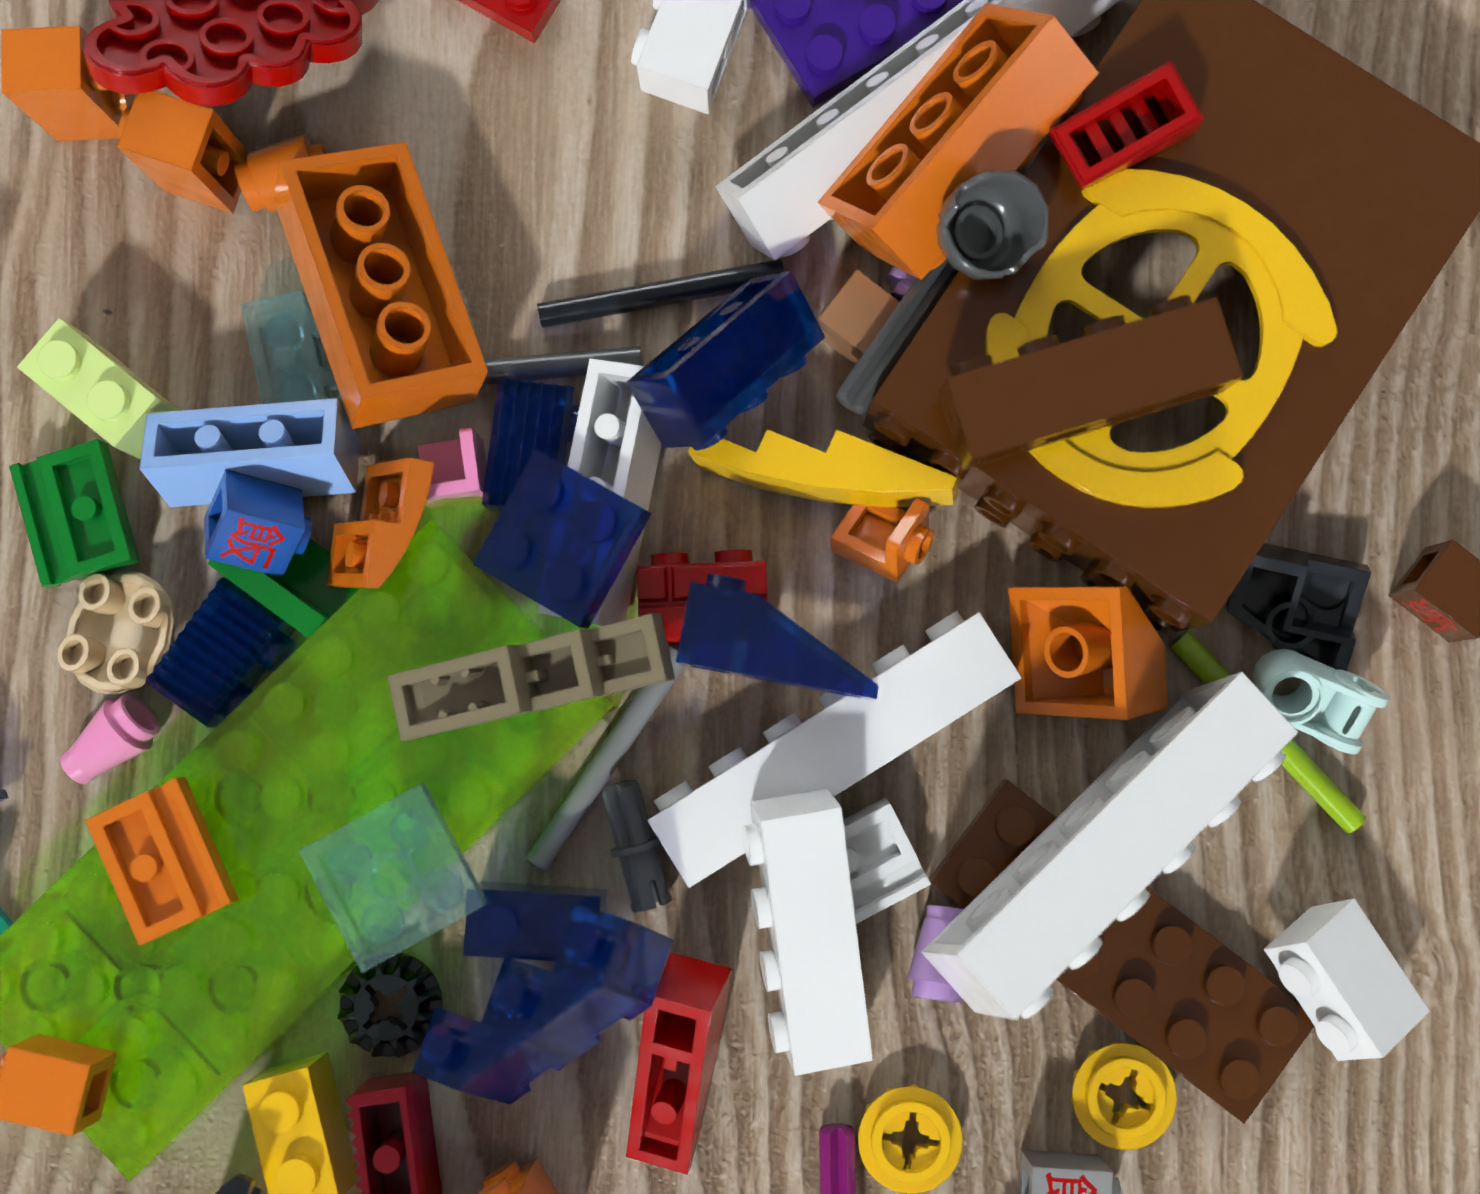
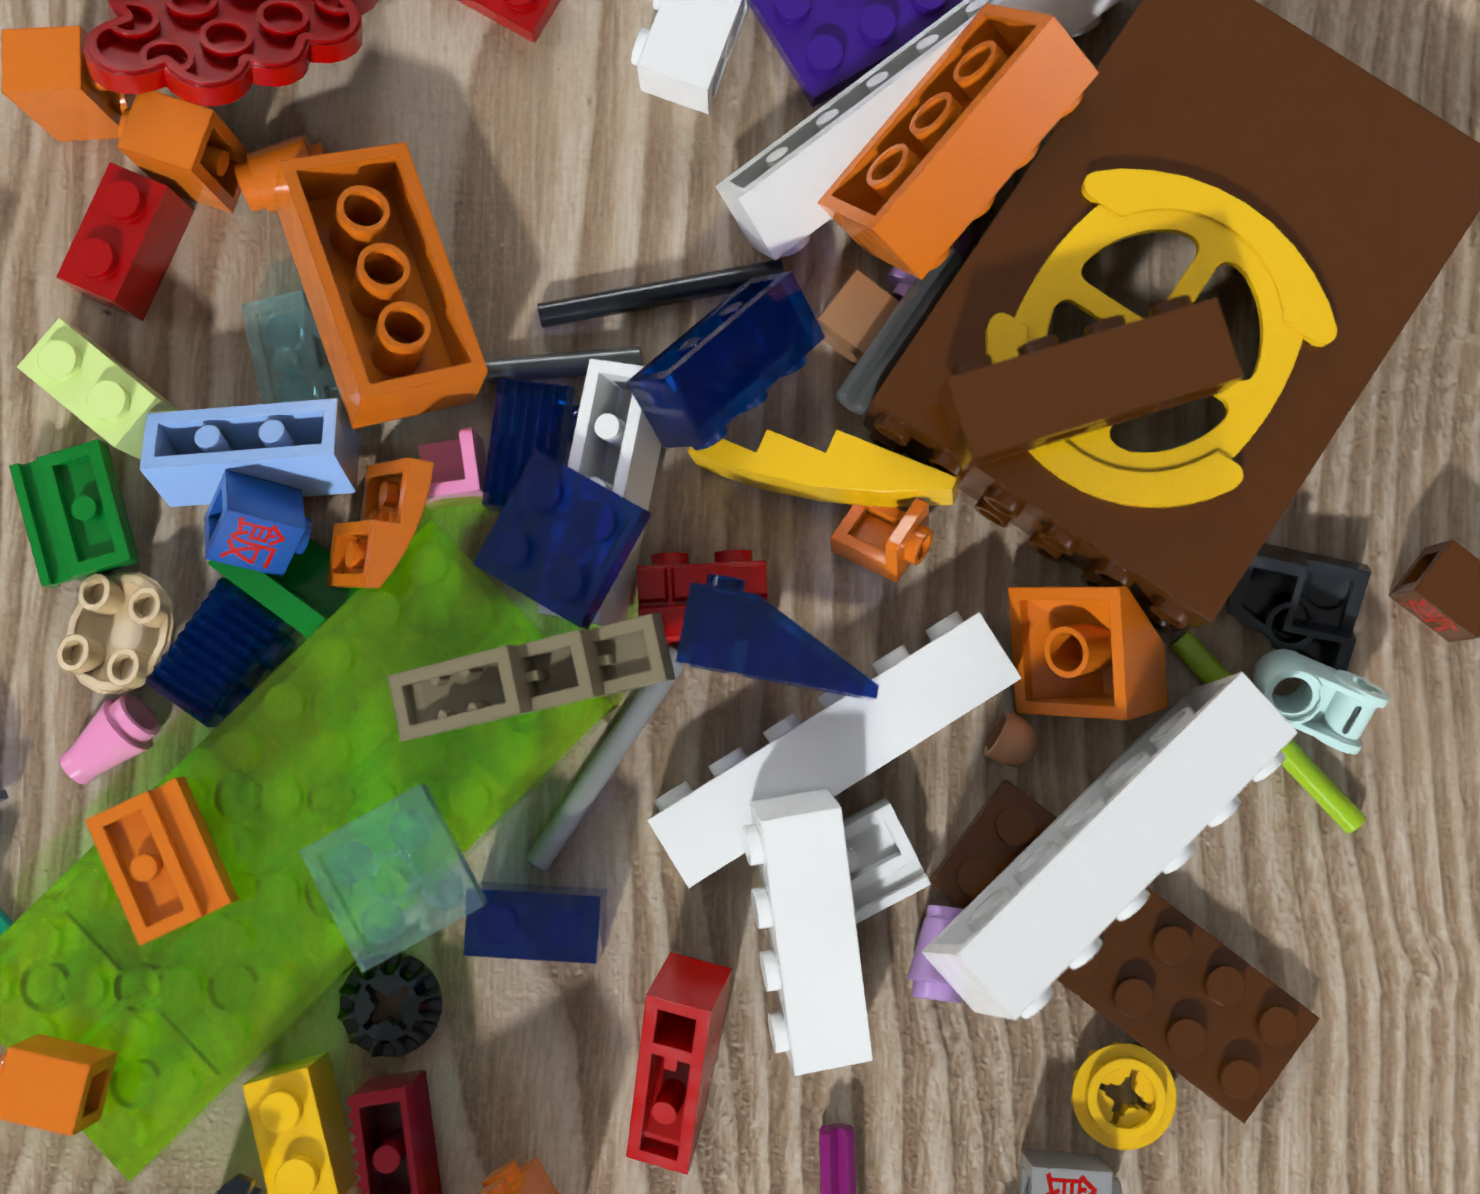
(125, 242): none -> red brick
(544, 1016): clear blue brick -> none
(635, 845): dark grey axle -> none
(930, 1161): yellow gear -> none
(993, 224): dark grey hair -> none
(1011, 740): none -> nougat hinge
(1174, 100): red slope -> none
(1346, 981): white brick -> none

